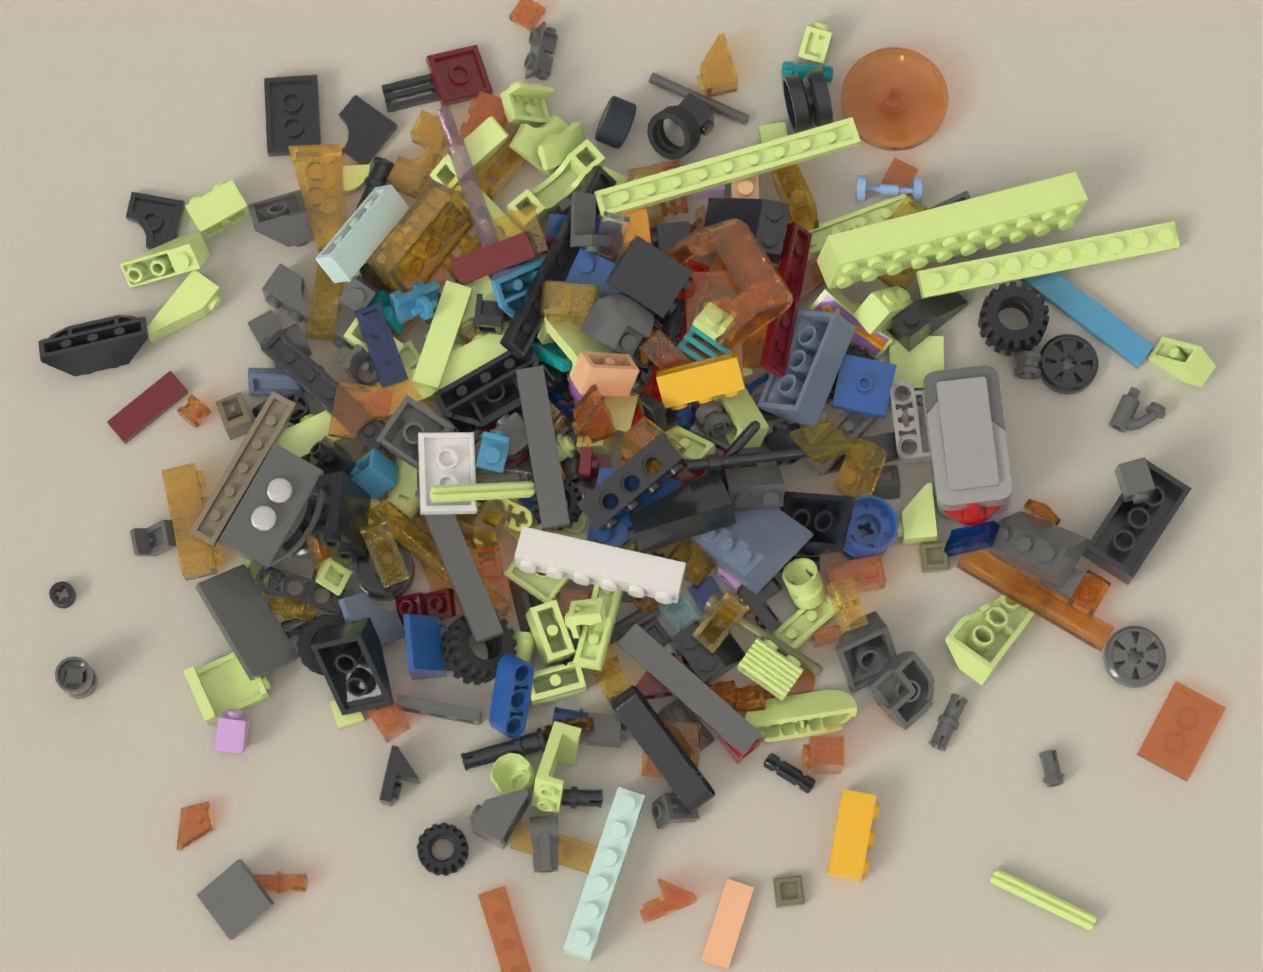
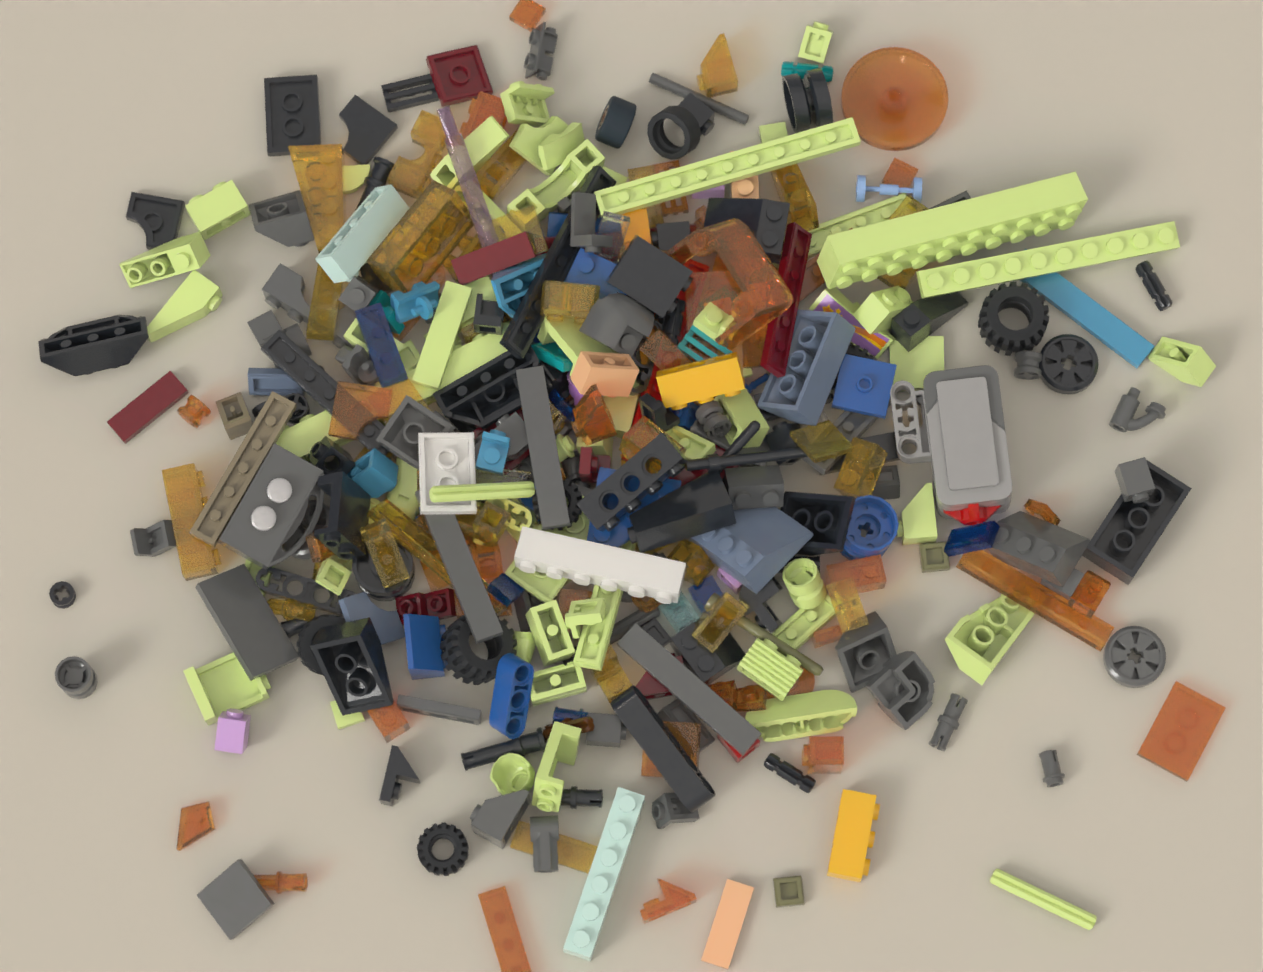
(505, 589): none -> clear blue tile
(1153, 285): none -> black axle

